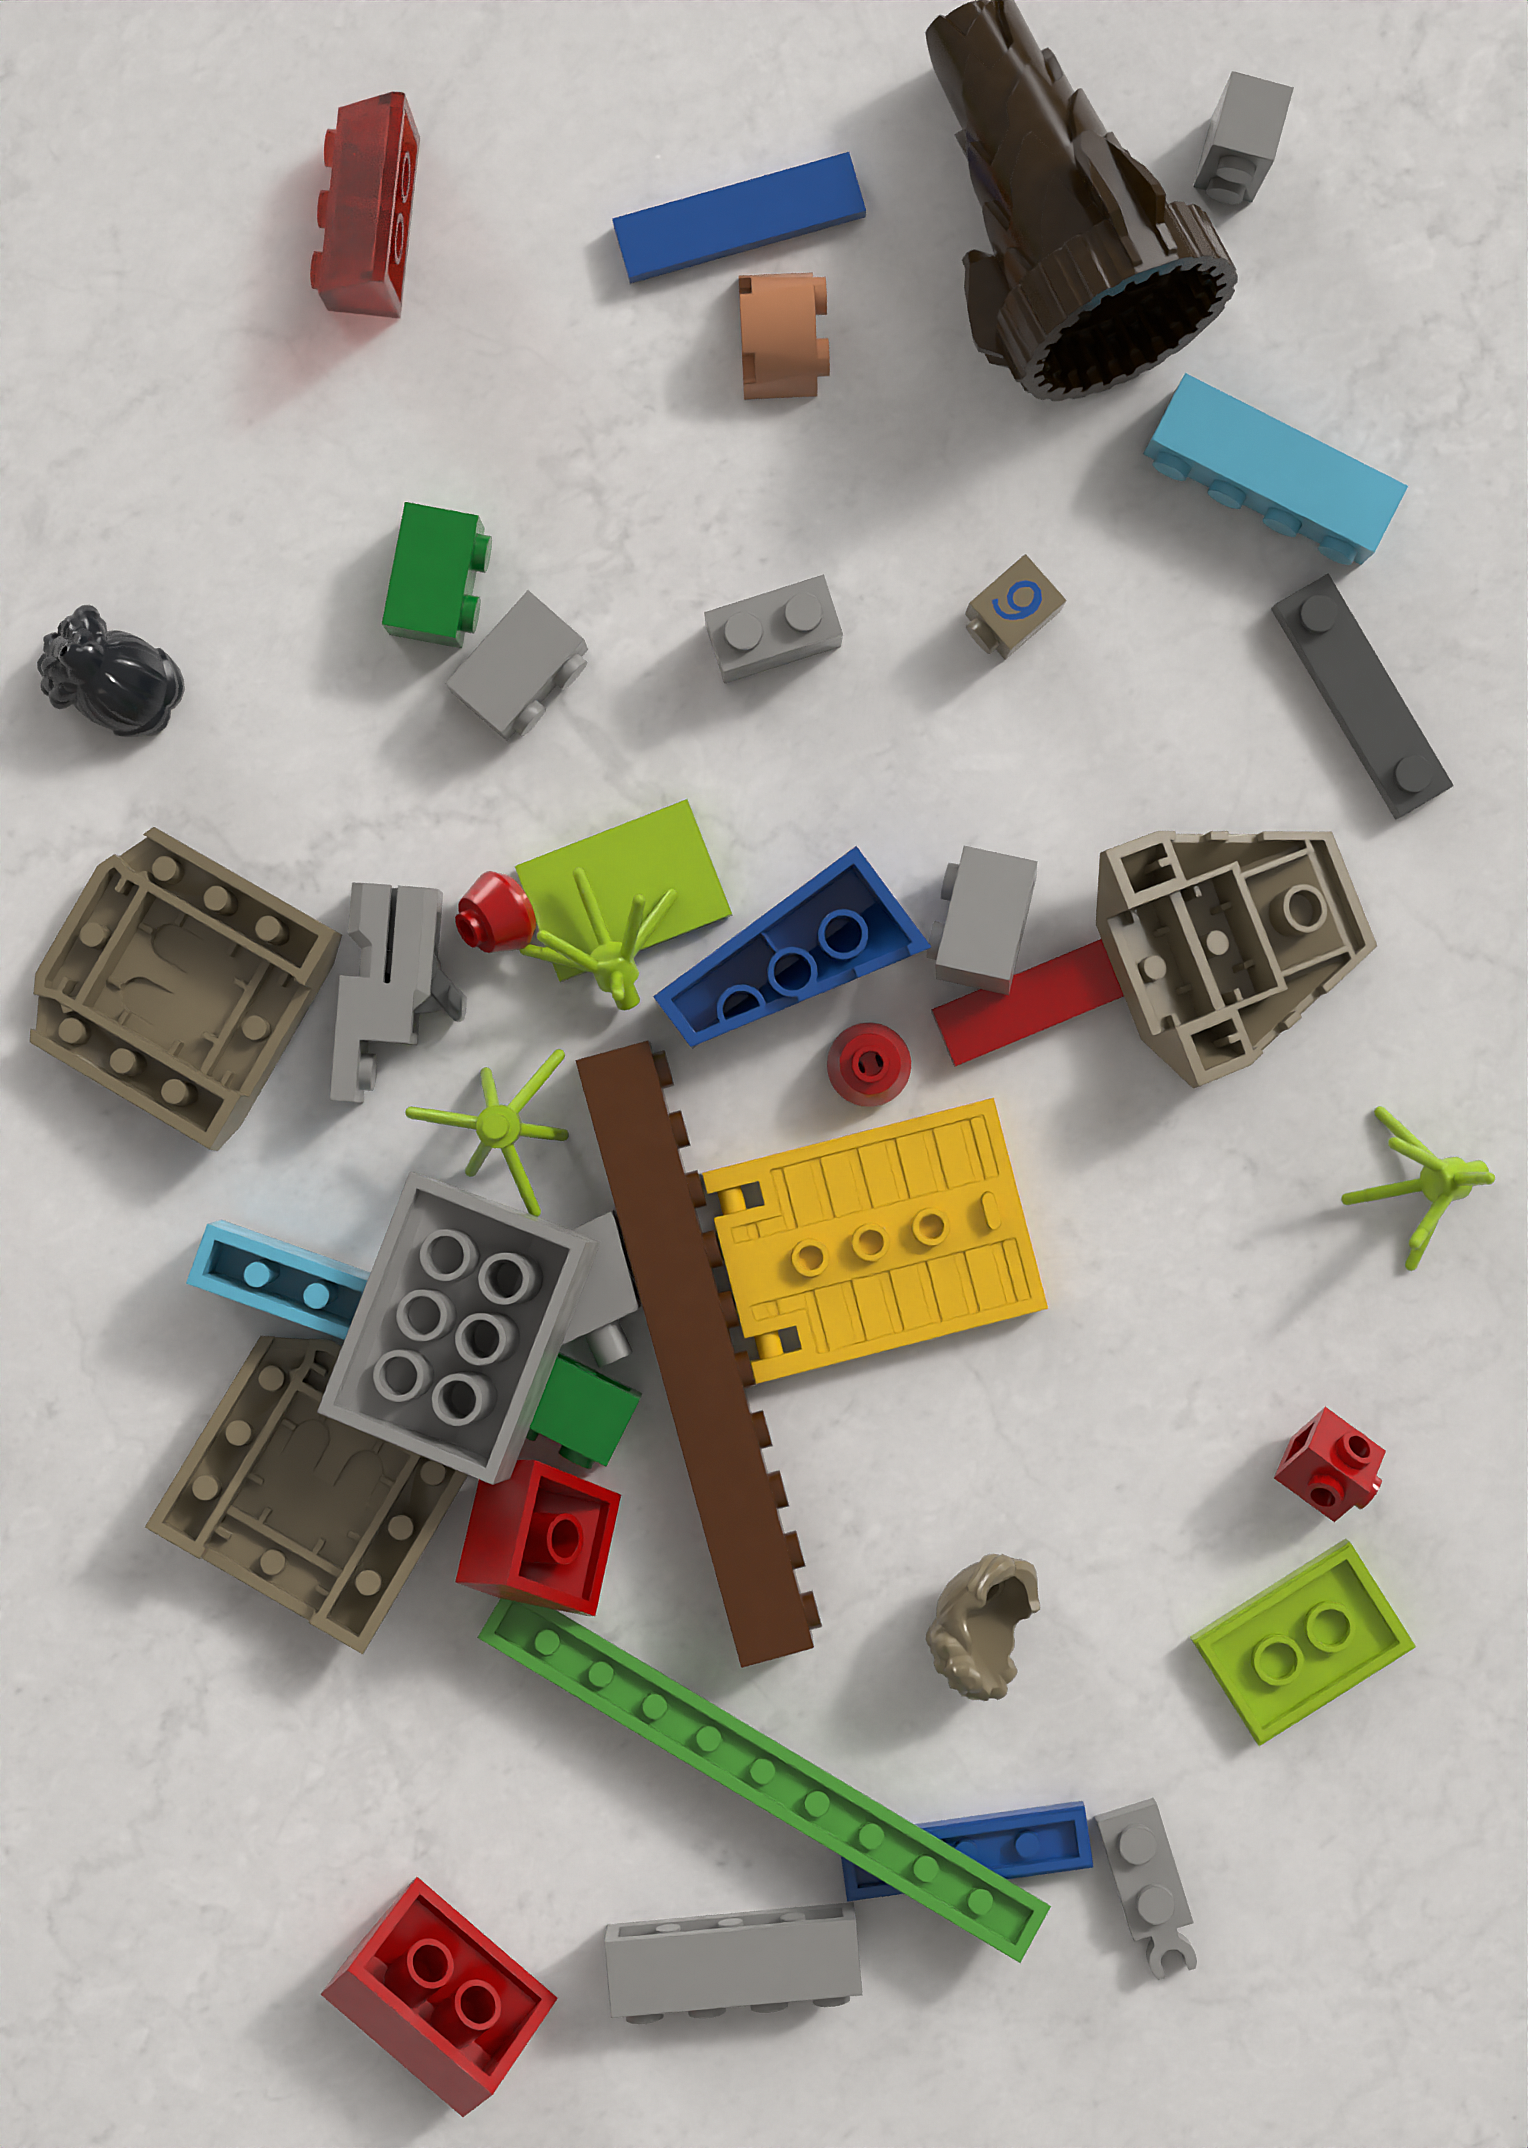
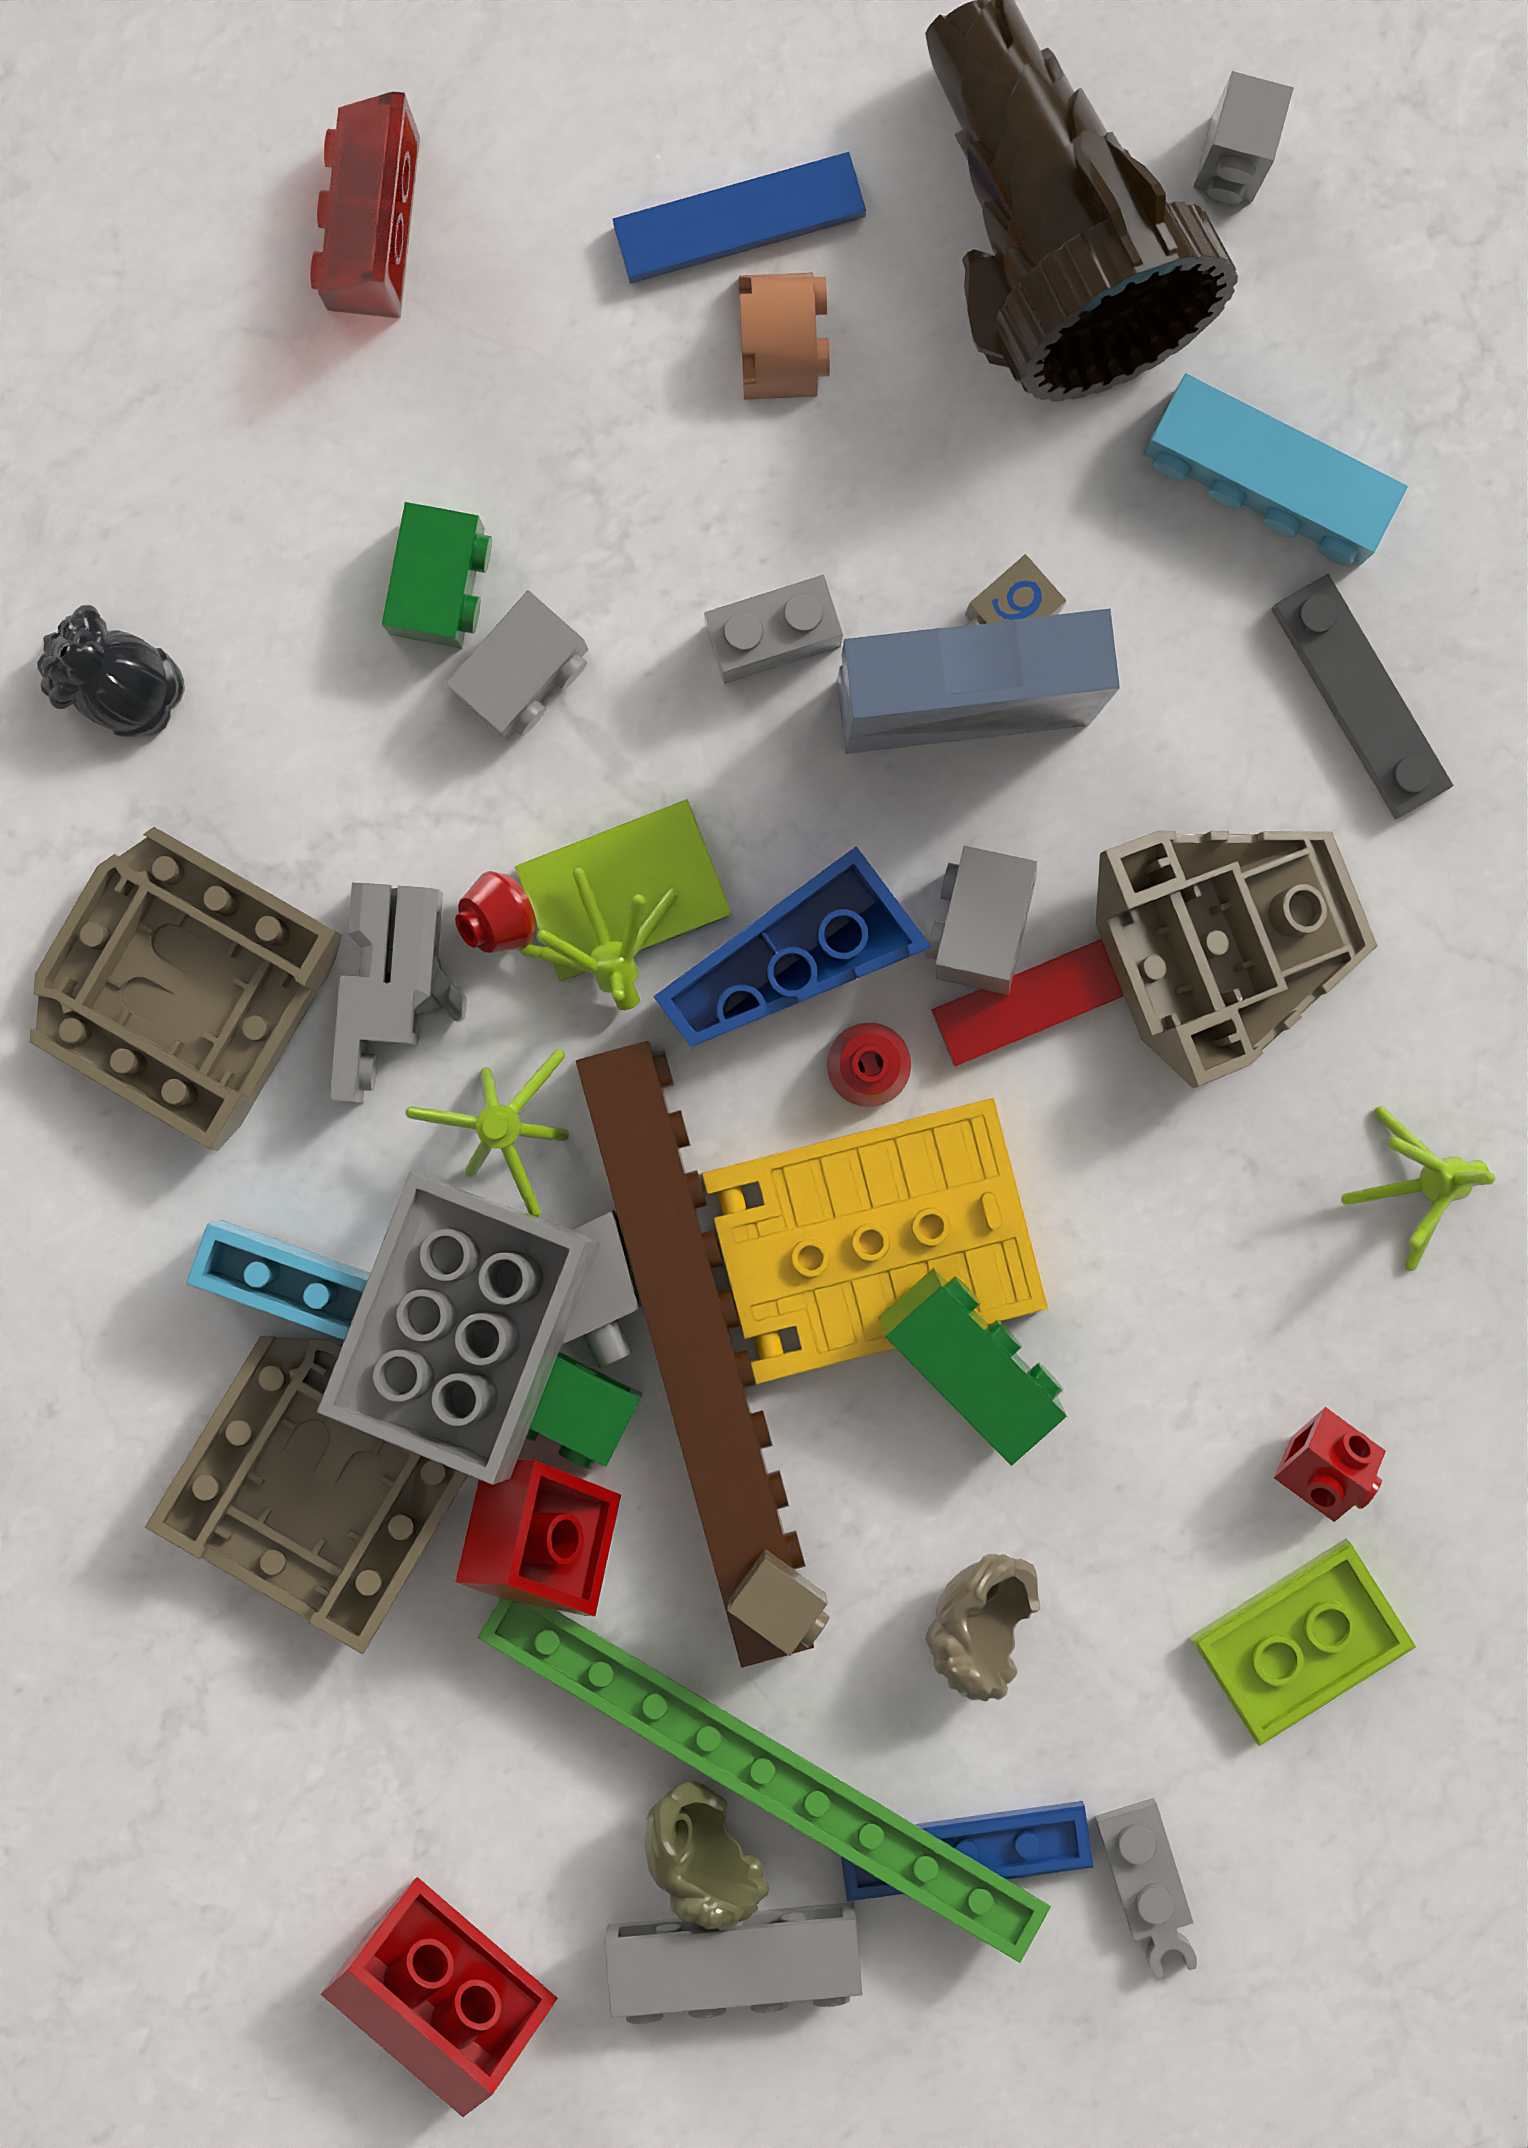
(700, 1860): none -> olive hair
(779, 1604): none -> dark tan brick
(974, 1364): none -> green brick
(976, 680): none -> sand blue tile

